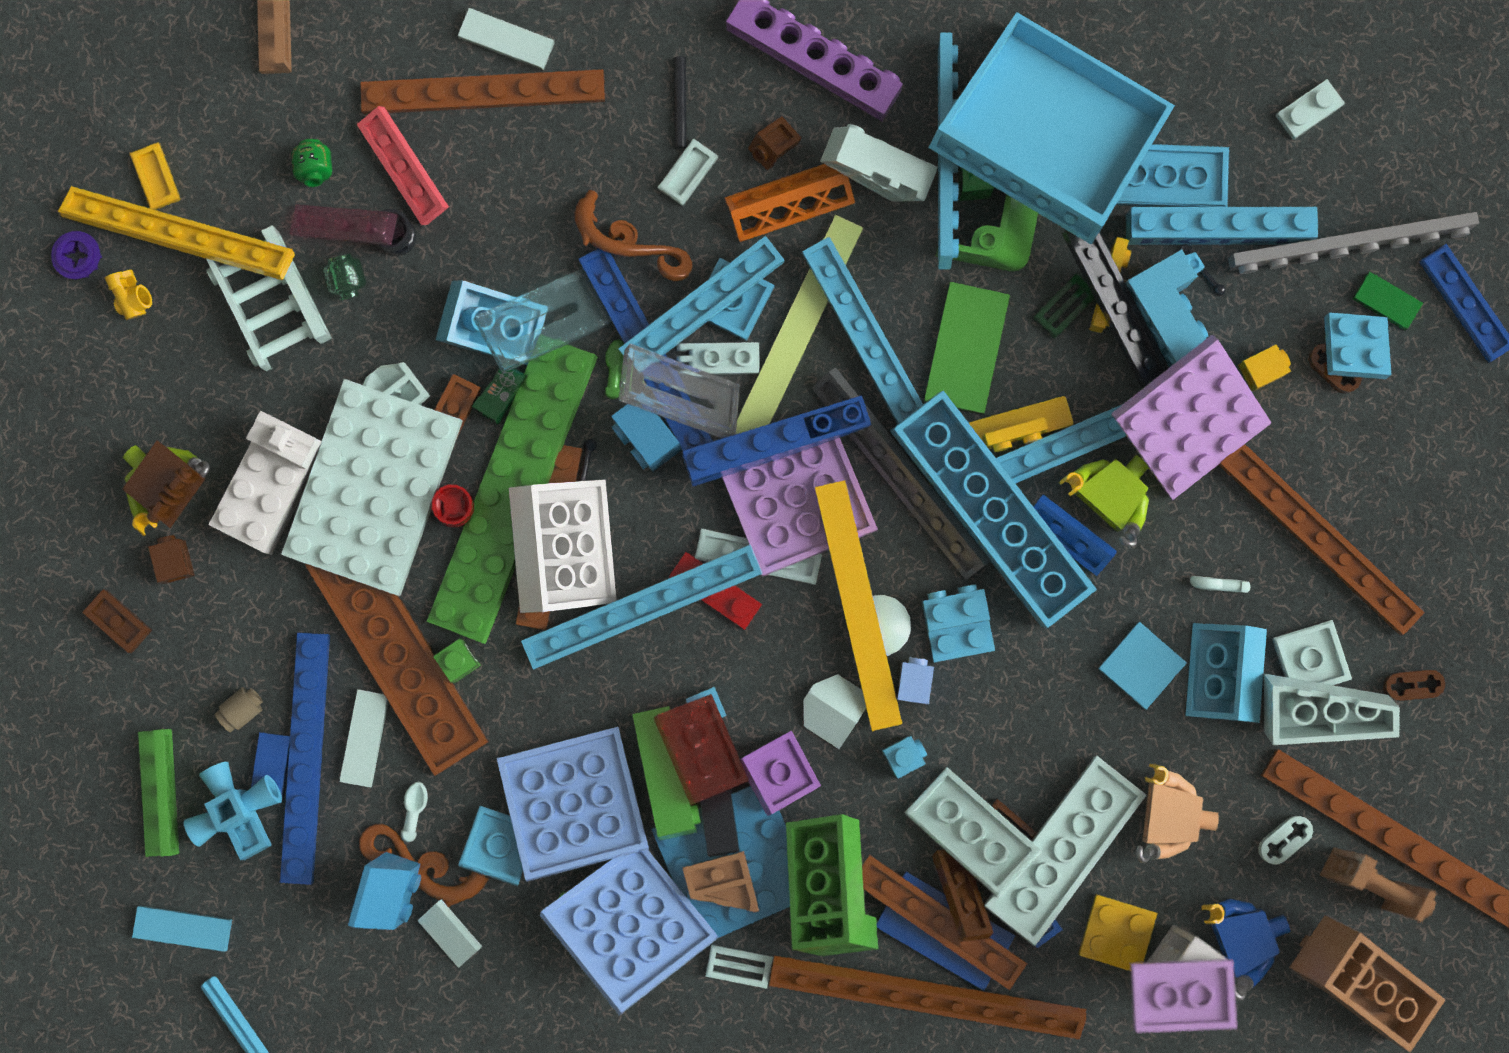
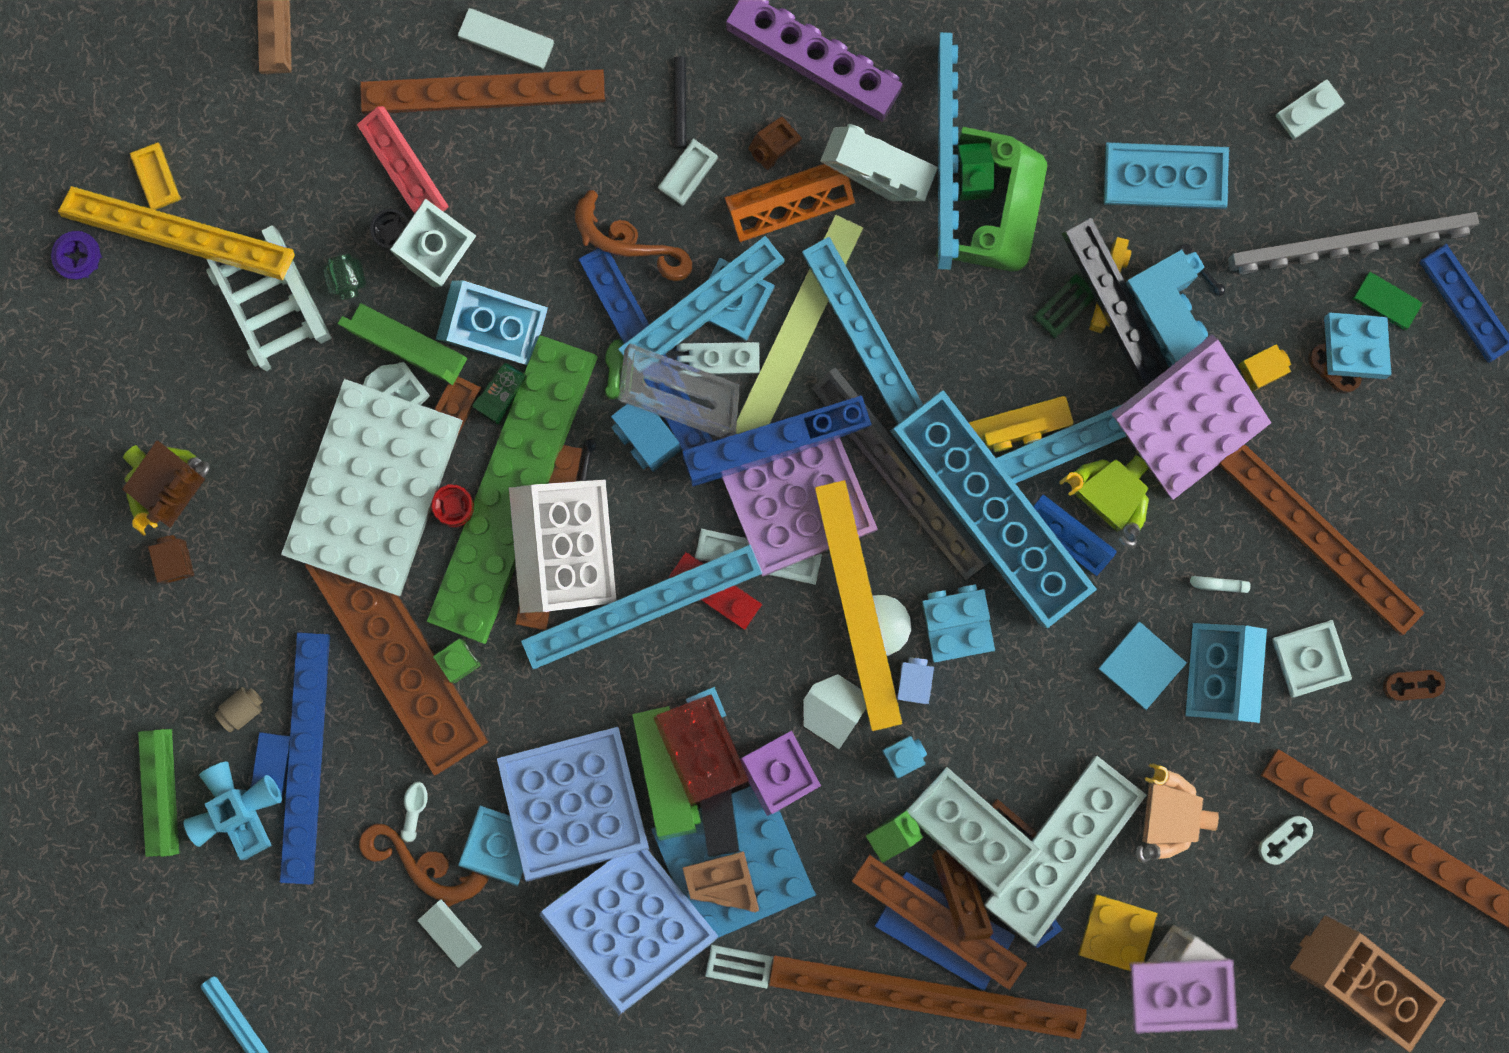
(117, 621): reddish brown plate -> none
(130, 299): yellow plate -> none
(182, 928): medium azure tile -> none
(267, 484): white hinge -> none
(311, 162): green head -> none
(343, 224): clear pink tile -> none
(364, 738): light aqua tile -> none
(385, 893): dark azure slope -> none
(405, 343): none -> bright green fence
(432, 244): none -> light aqua slope
(567, 290): clear light blue piece -> none
(828, 887): bright green hinge -> none
(894, 836): none -> bright green brick
(967, 346): bright green tile -> none
(1052, 127): medium azure panel -> none
(1221, 225): medium azure brick -> none
(1246, 939): blue torso -> none
(1320, 712): light aqua wedge -> none
(1359, 872): medium nougat fence -> none

